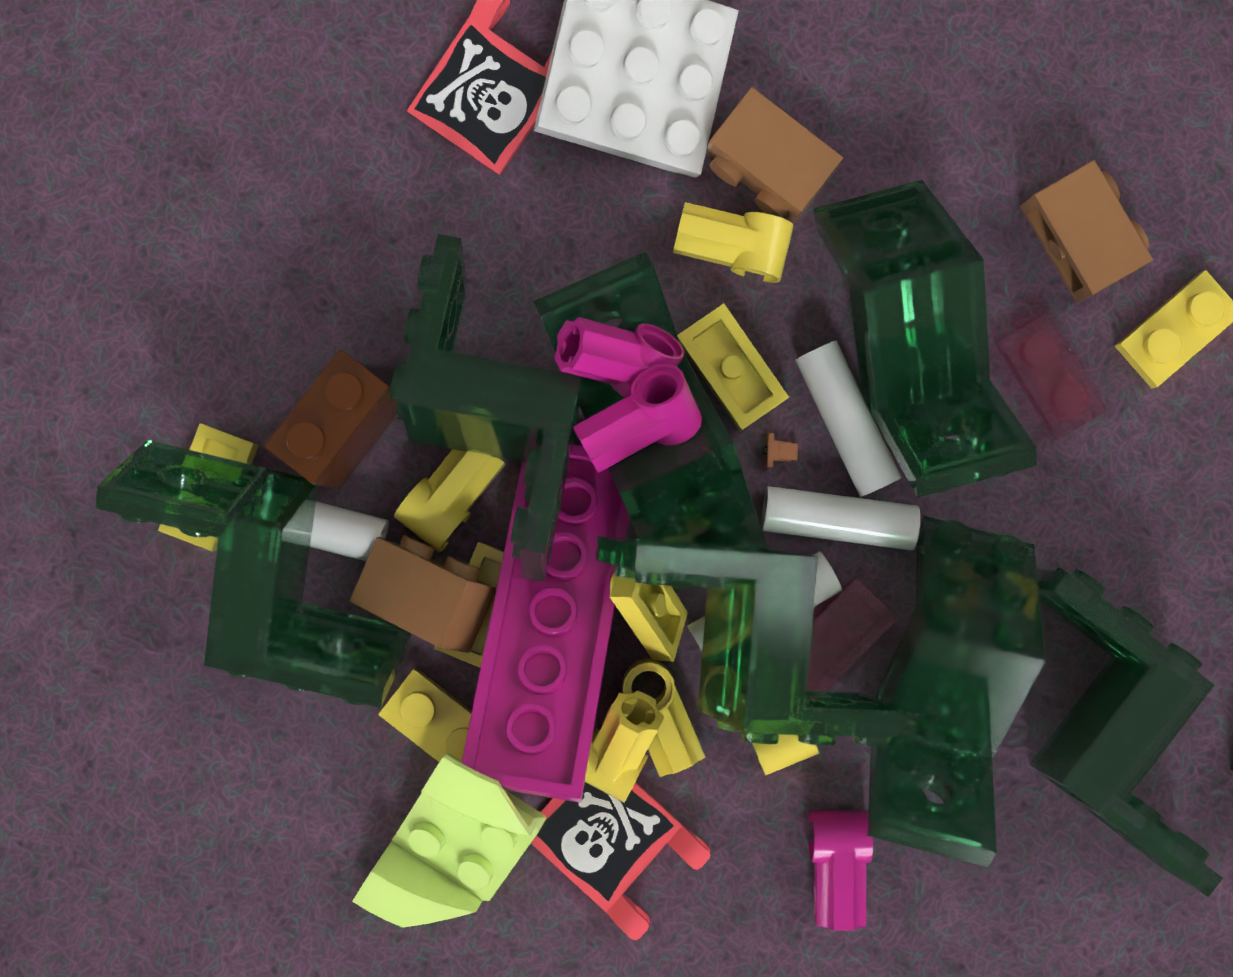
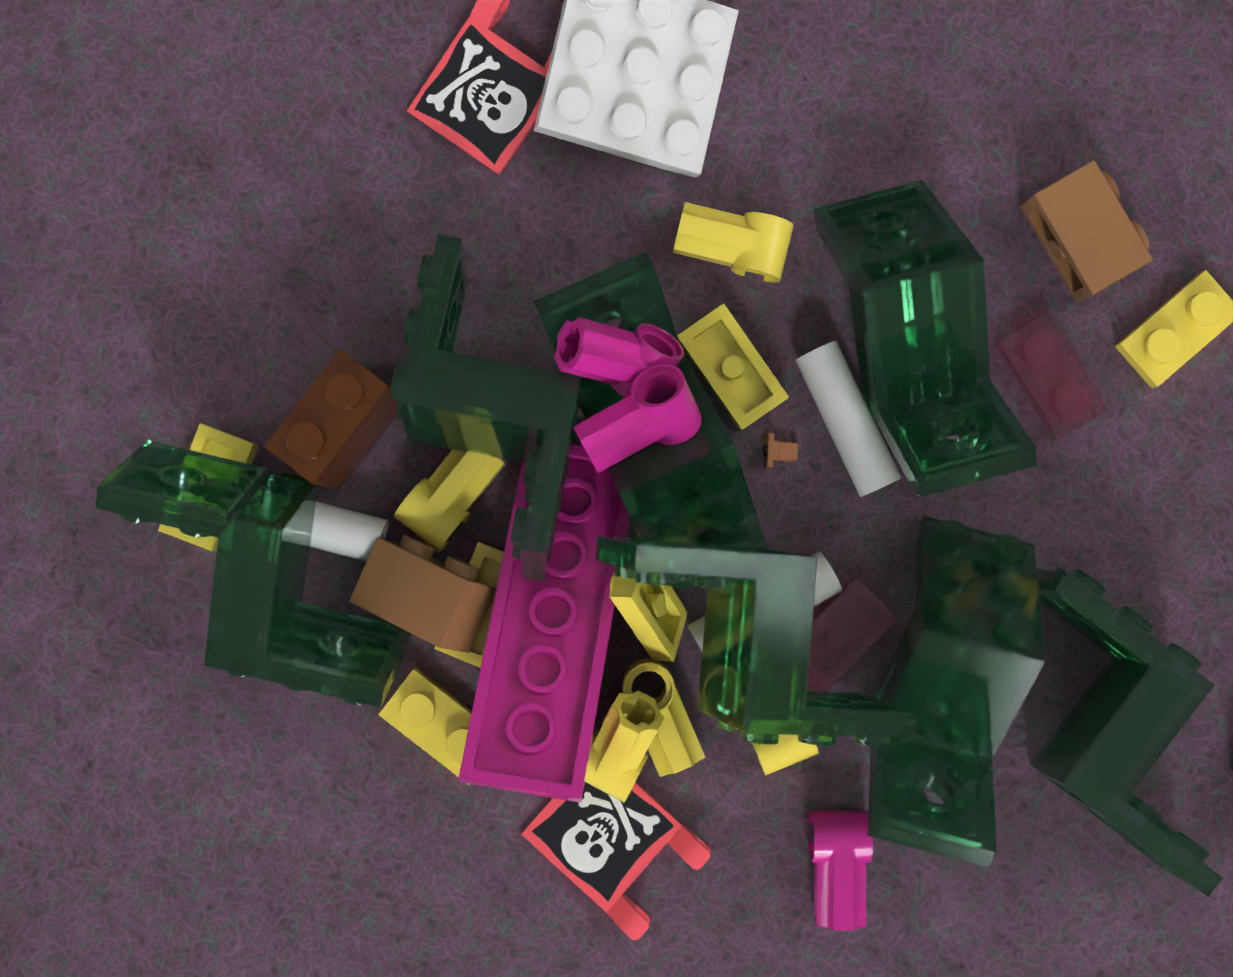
(450, 849): yellowish green piece -> none
(771, 156): medium nougat brick -> none
(840, 518): white piece -> none

